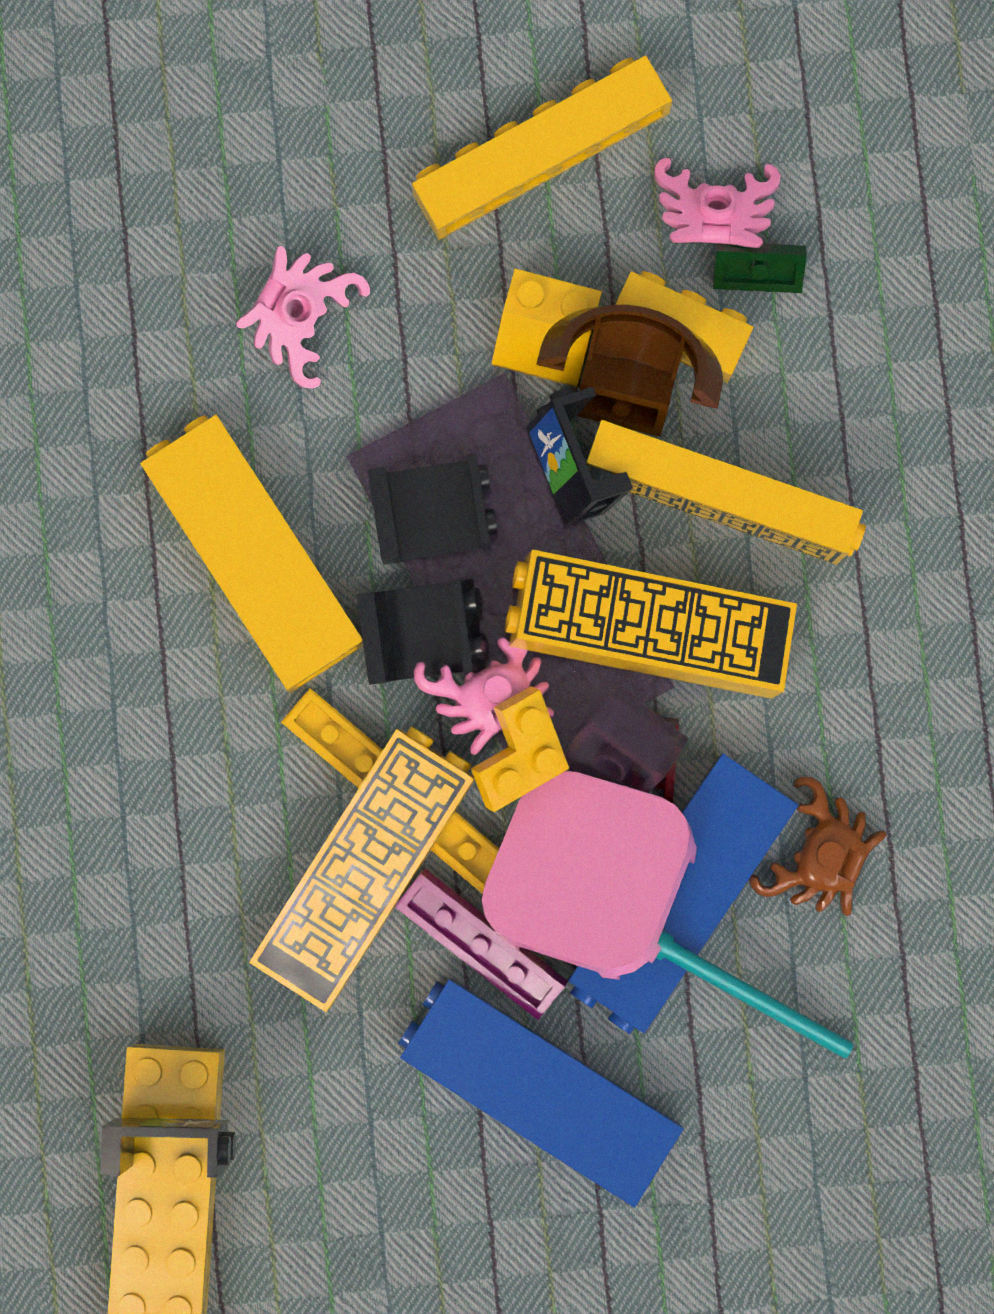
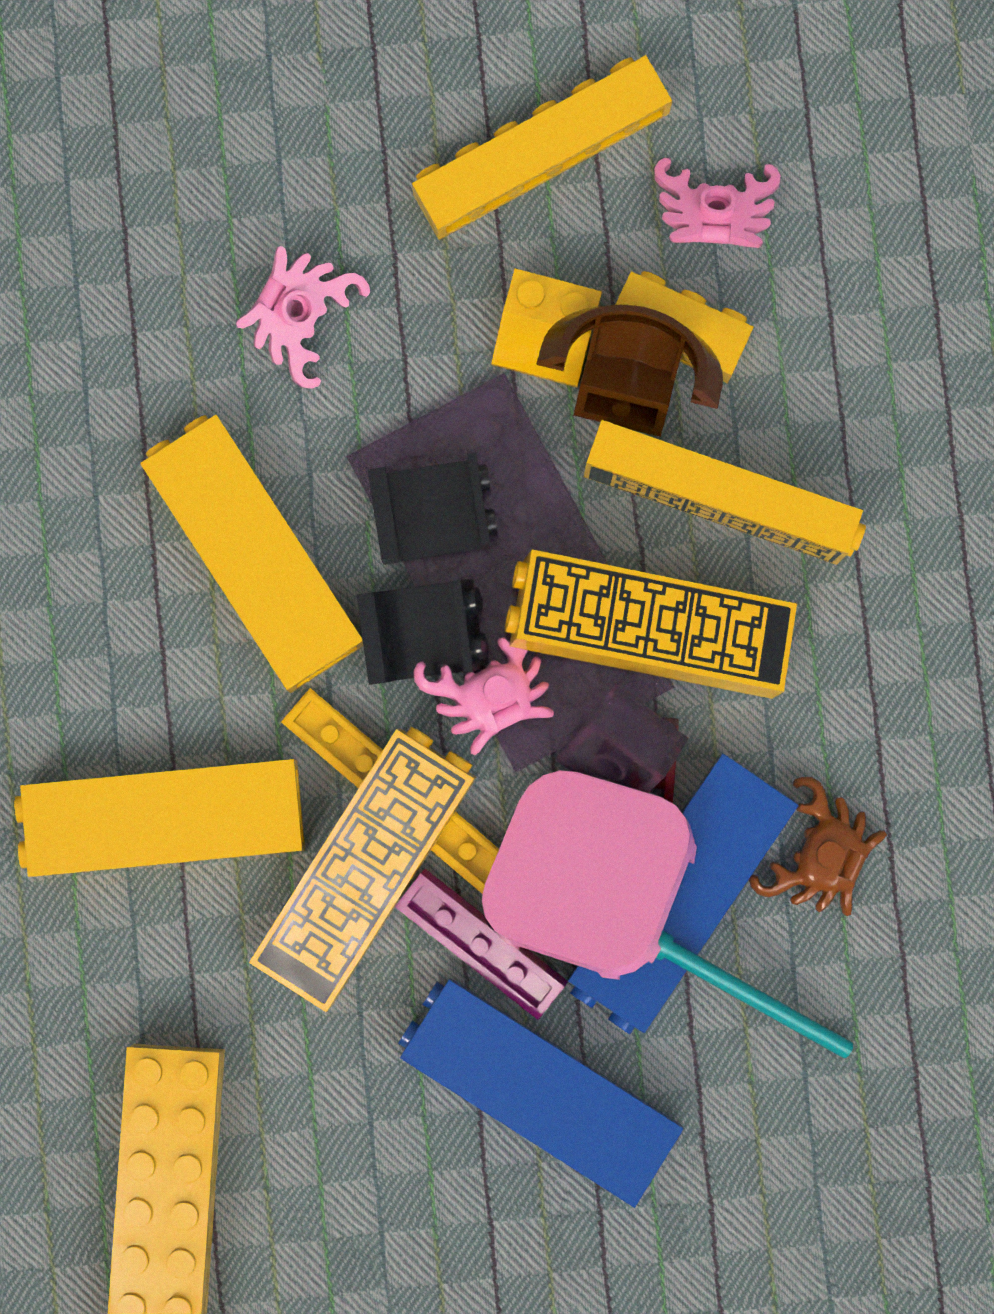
(119, 1135): black panel -> none
(160, 818): none -> yellow brick
(531, 753): yellow plate -> none
(563, 461): black panel -> none
(760, 269): dark green plate -> none

